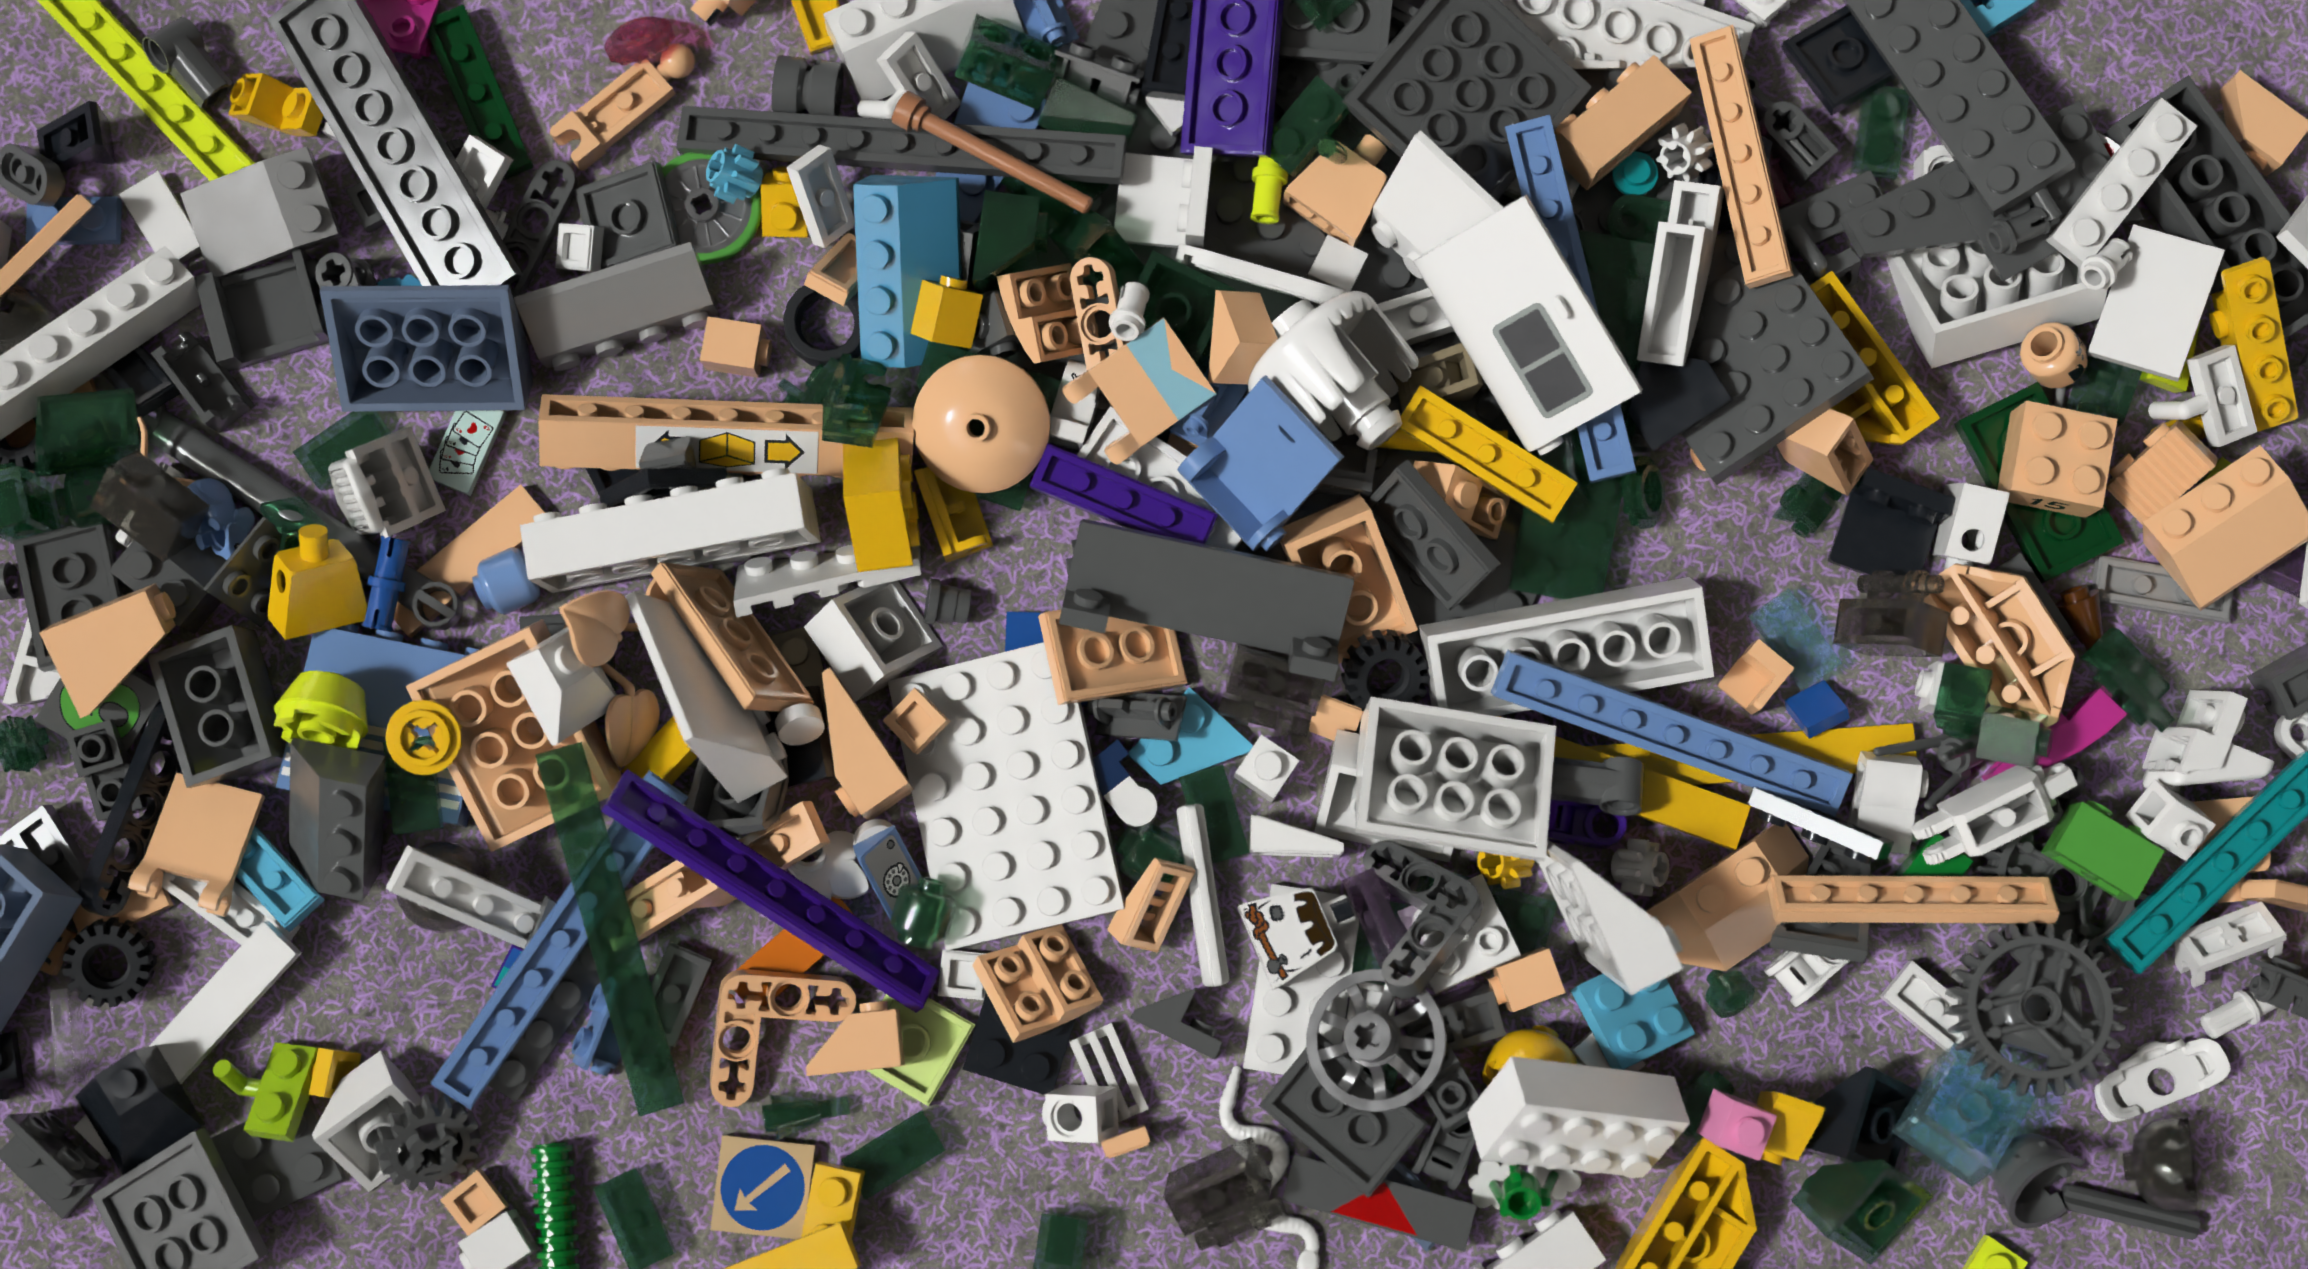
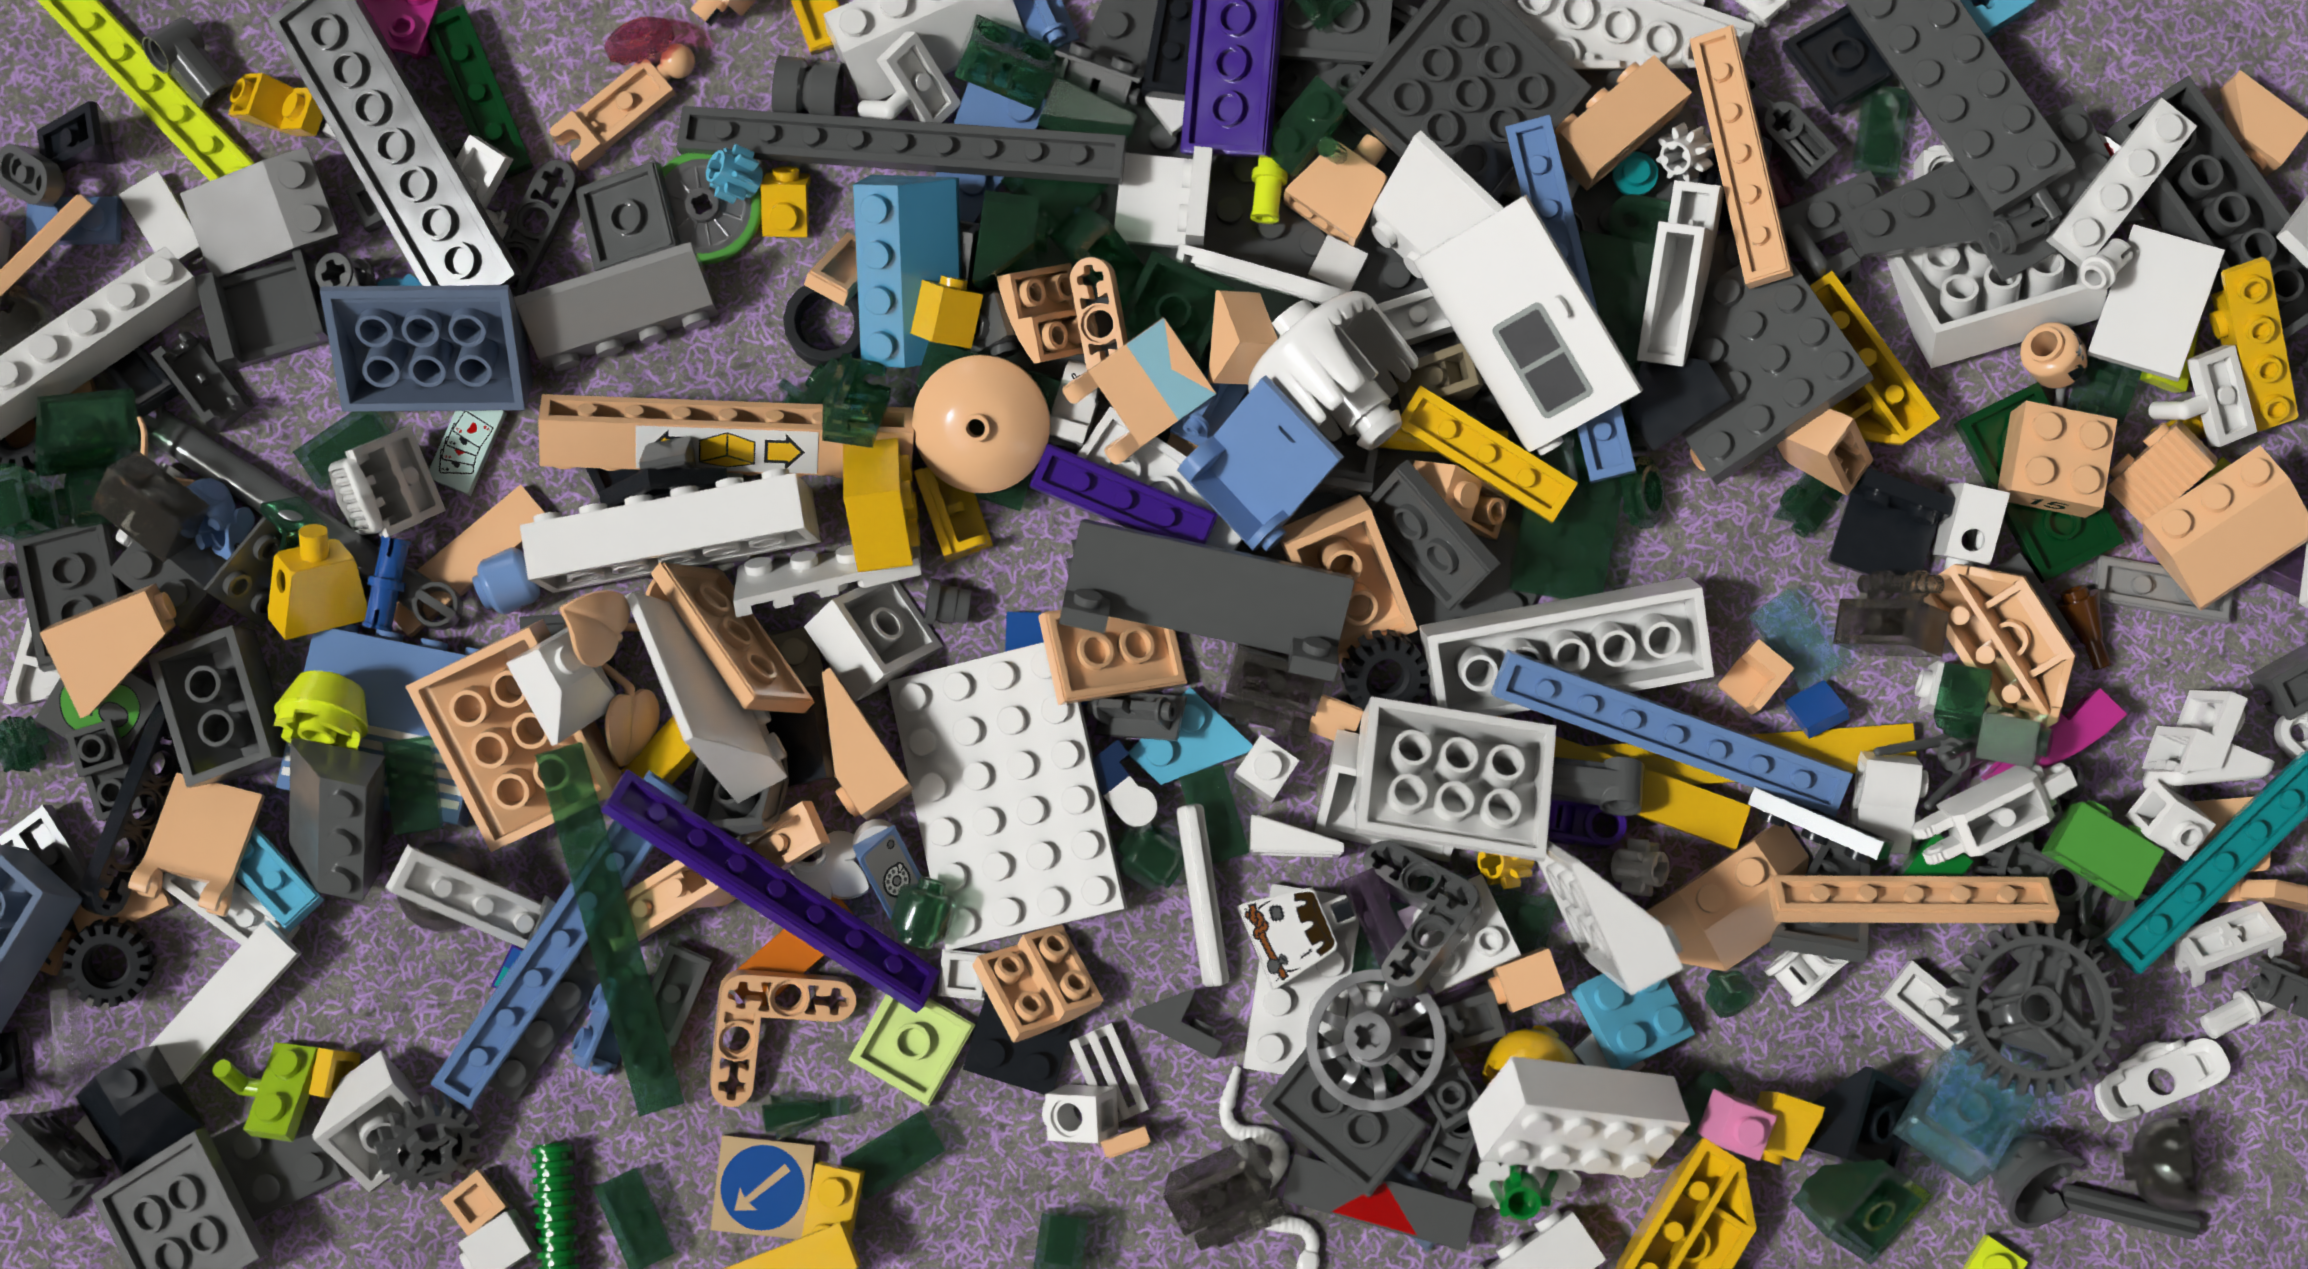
(402, 737): yellow gear -> none
(579, 247): white tile -> none
(735, 347): light nougat brick -> none
(799, 724): white tile -> none
(821, 196): white plate -> none
(862, 1042): light nougat slope -> none
(914, 114): nougat piece -> none
(916, 721): light nougat plate -> none
(1128, 318): white pin -> none
(1151, 933): light nougat slope -> none
(2130, 677): clear green bracket -> none

